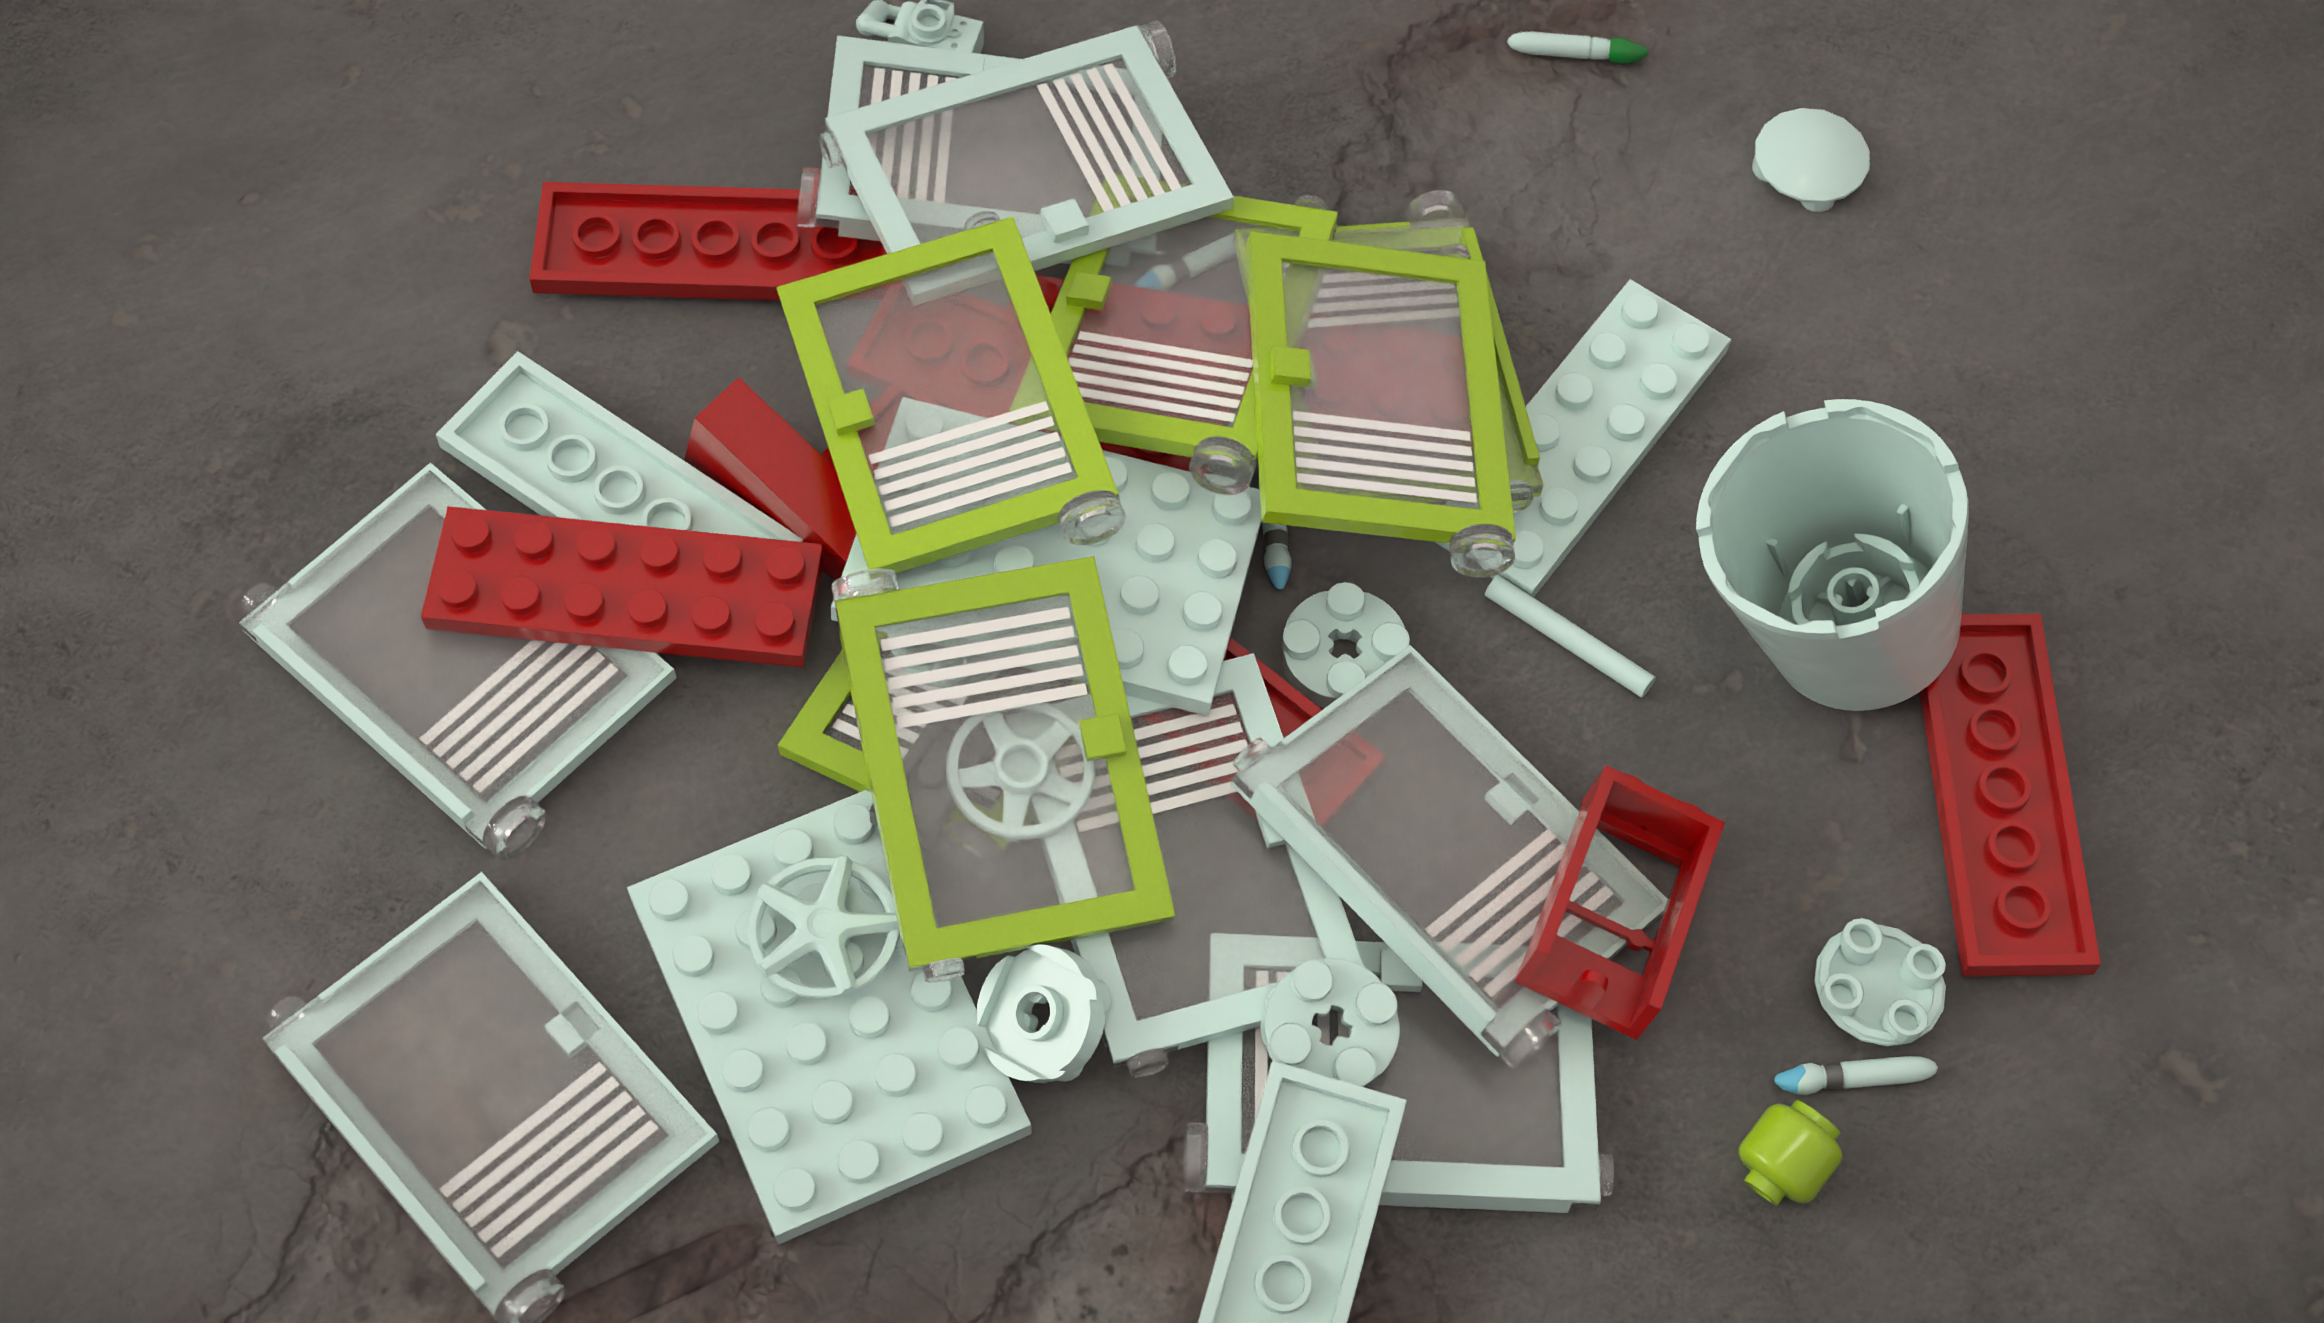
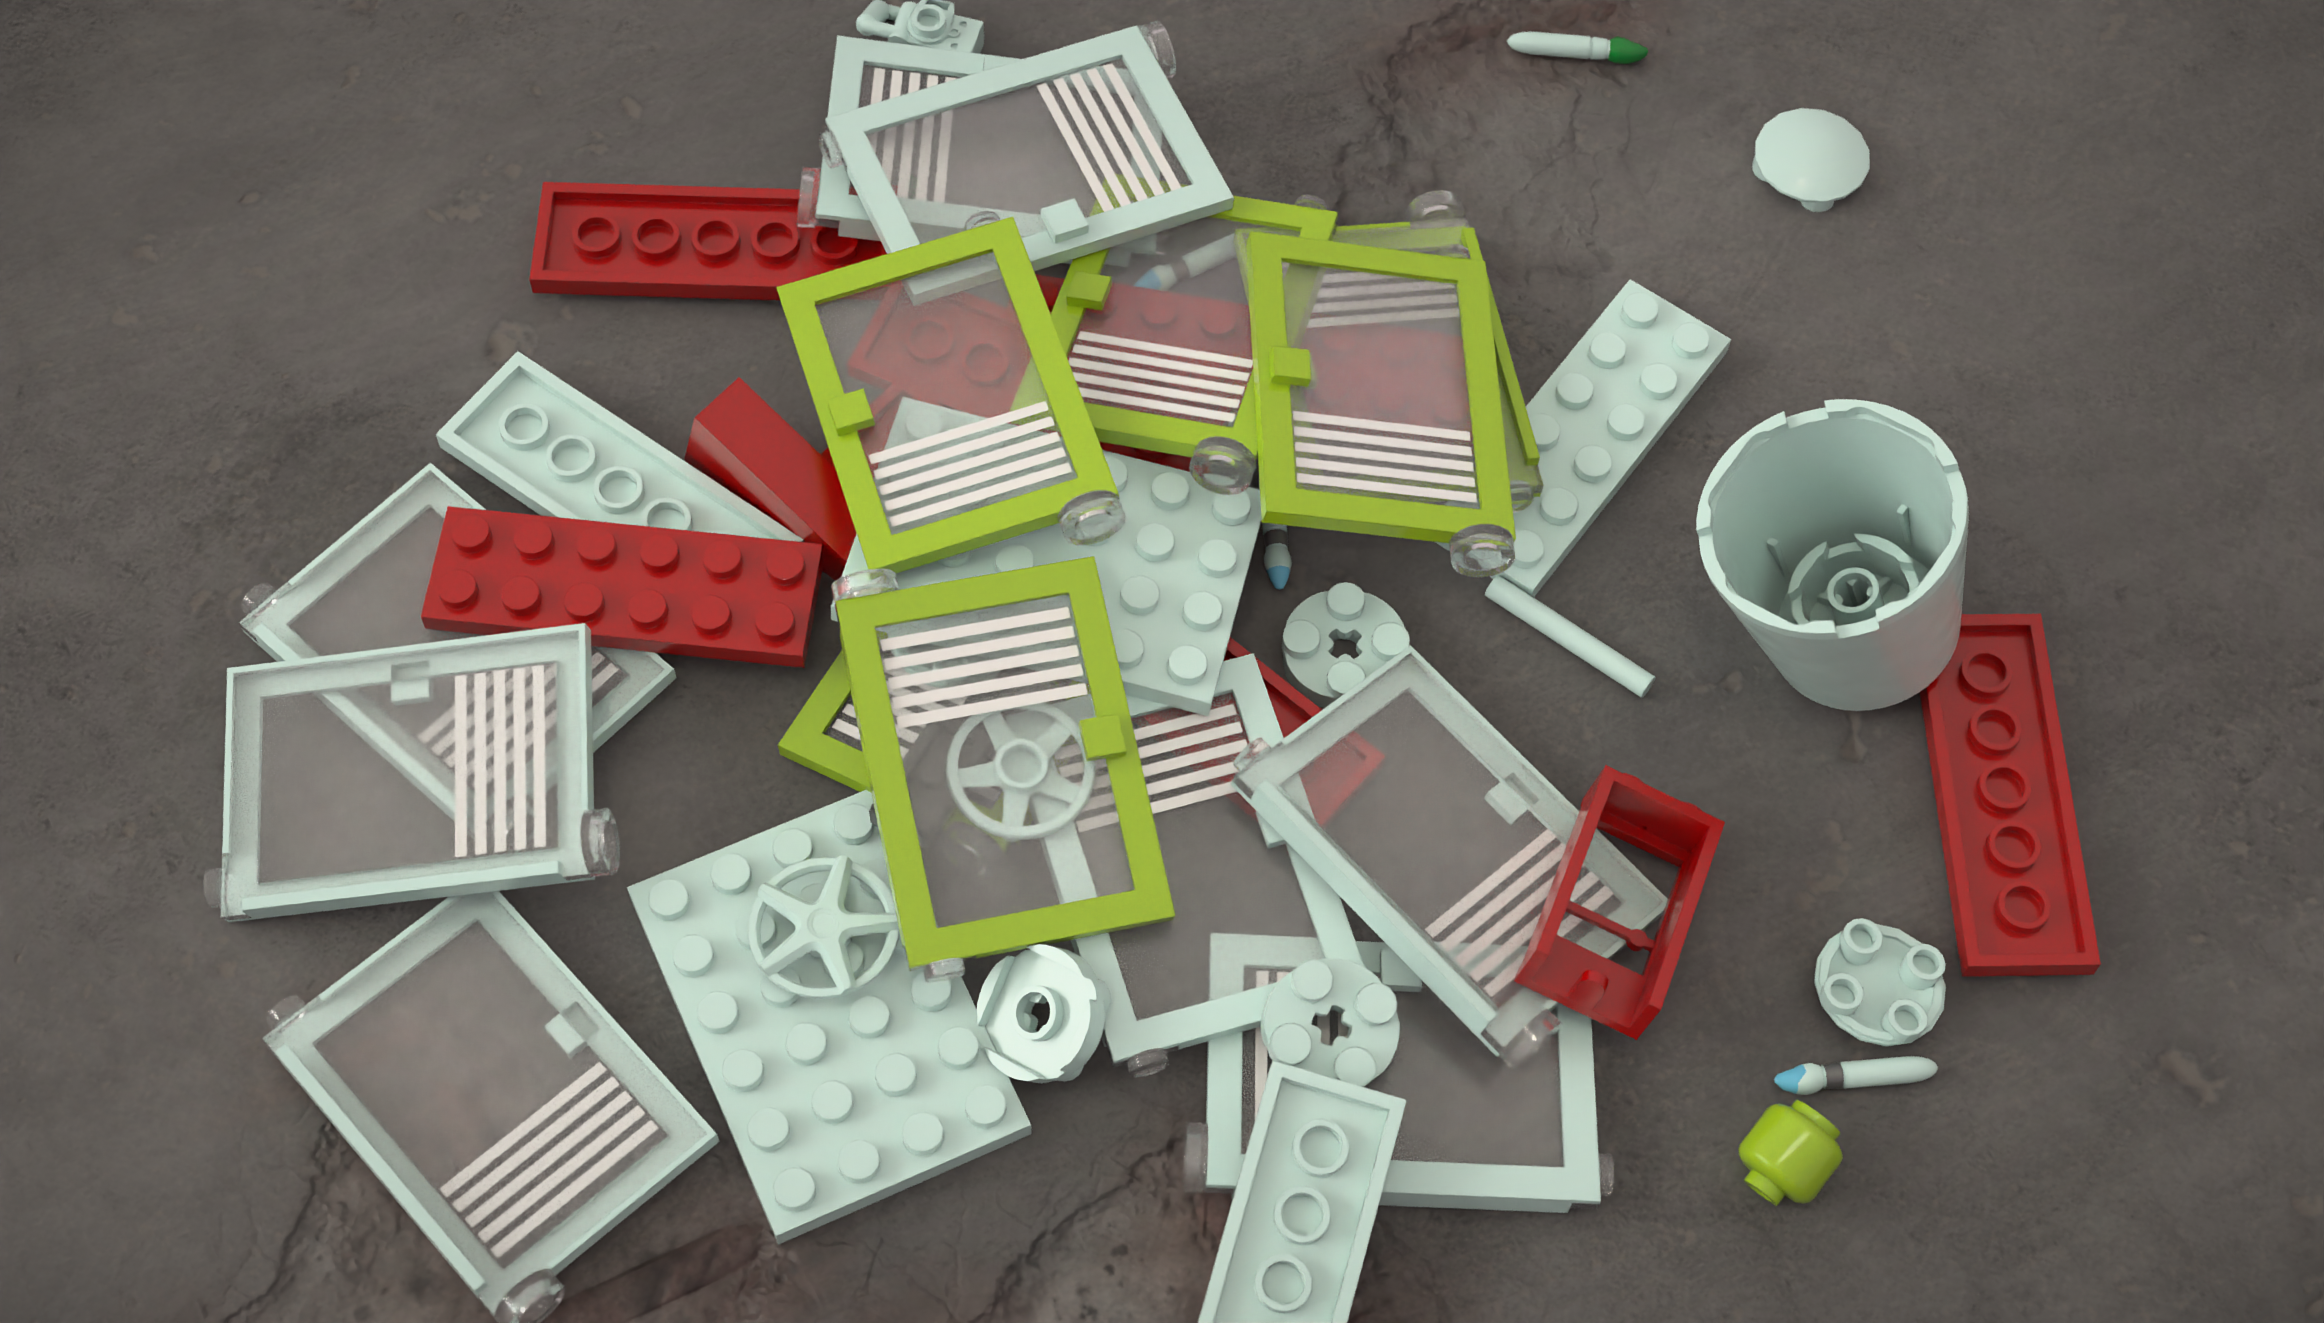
(410, 775): none -> clear door

